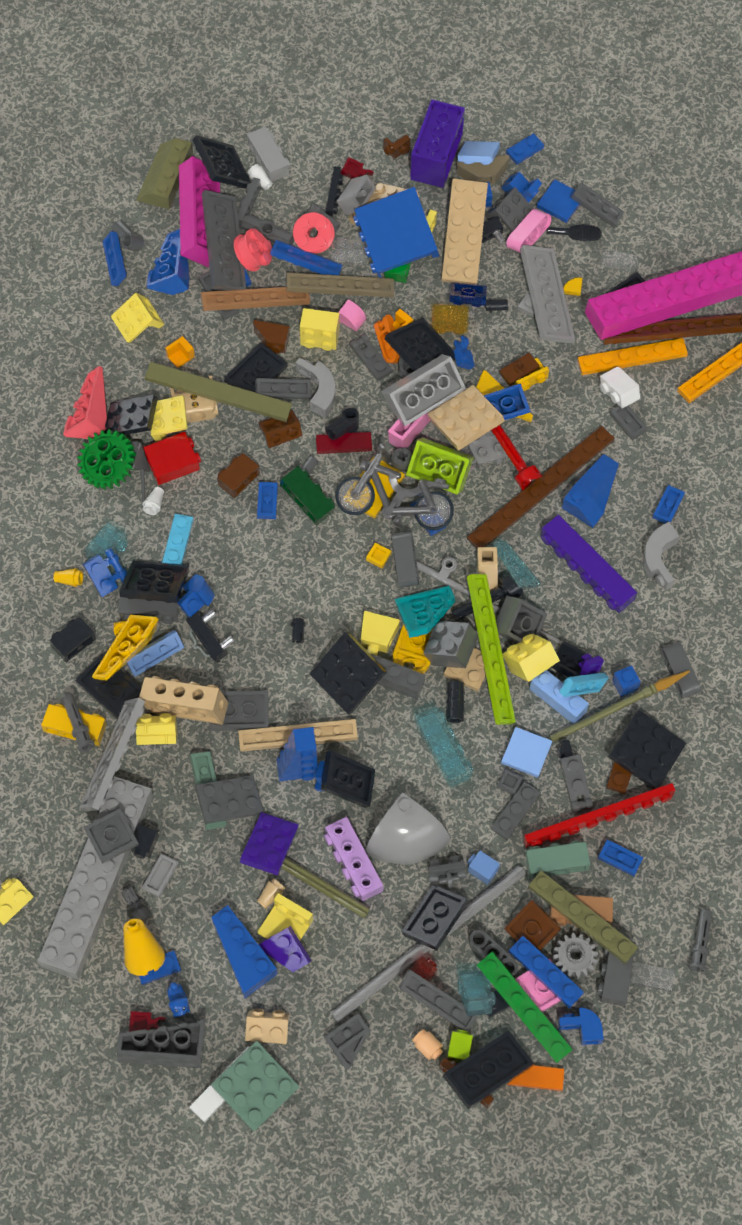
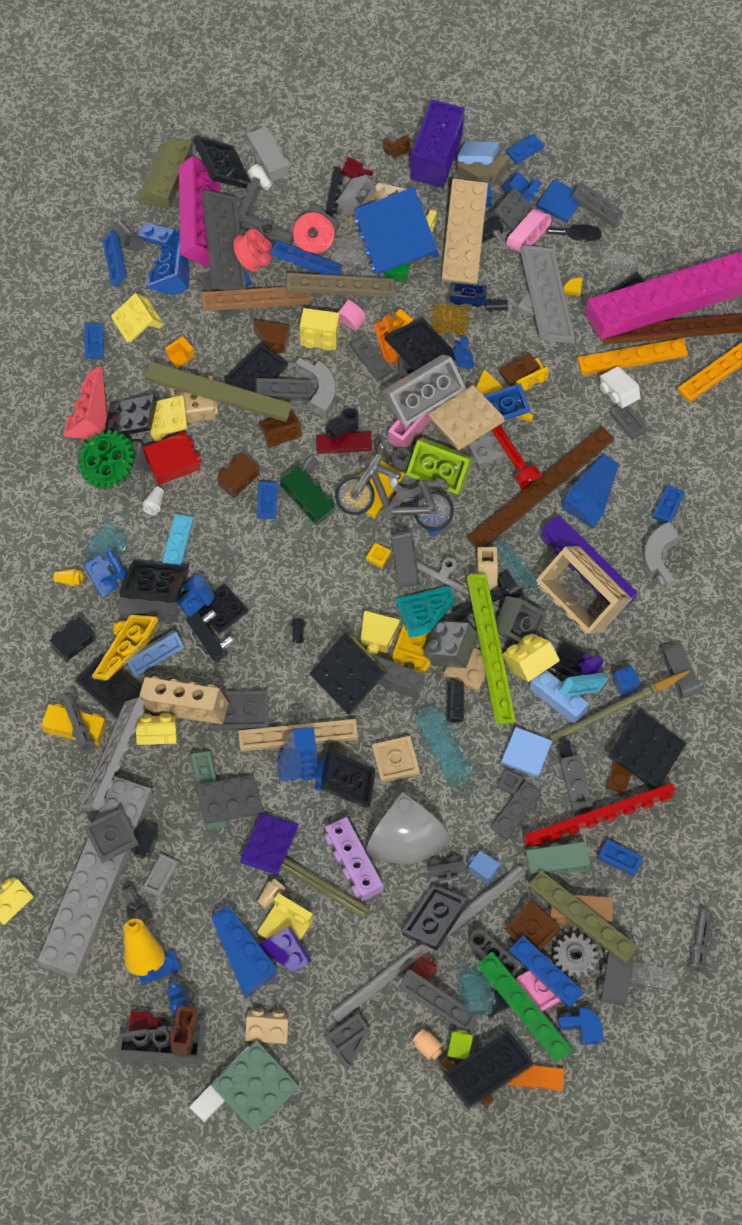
(94, 341): none -> blue plate
(157, 234): none -> plate
(183, 1032): none -> copper brick
(227, 609): none -> black tile
(395, 759): none -> tan plate
(596, 576): none -> tan hose

